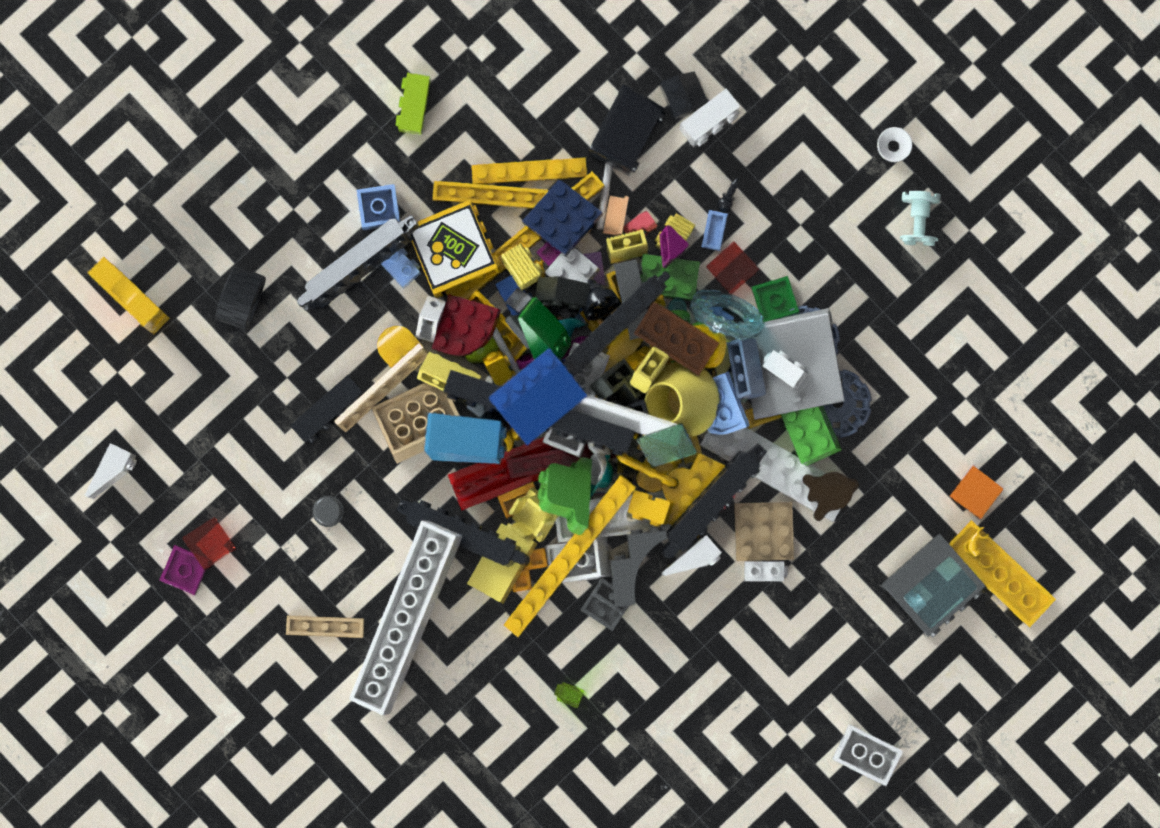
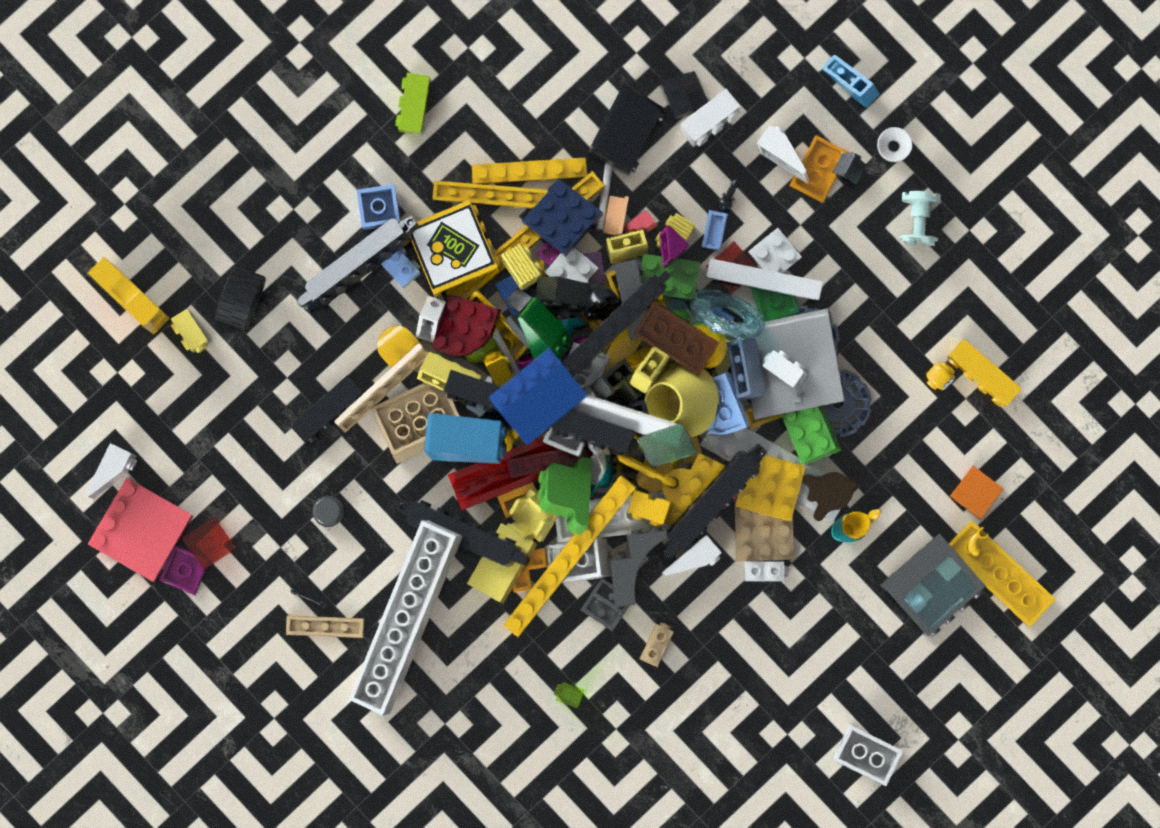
(140, 529): none -> coral plate
(190, 331): none -> light yellow brick
(294, 591): none -> black hinge
(657, 644): none -> tan brick
(764, 279): none -> white tile
(773, 489): none -> yellow plate
(775, 253): none -> white plate
(778, 149): none -> white slope
(819, 164): none -> light orange tile
(849, 167): none -> black brick
(851, 81): none -> dark azure slope
(854, 526): none -> yellow hair
(940, 376): none -> yellow head
(984, 373): none -> yellow brick

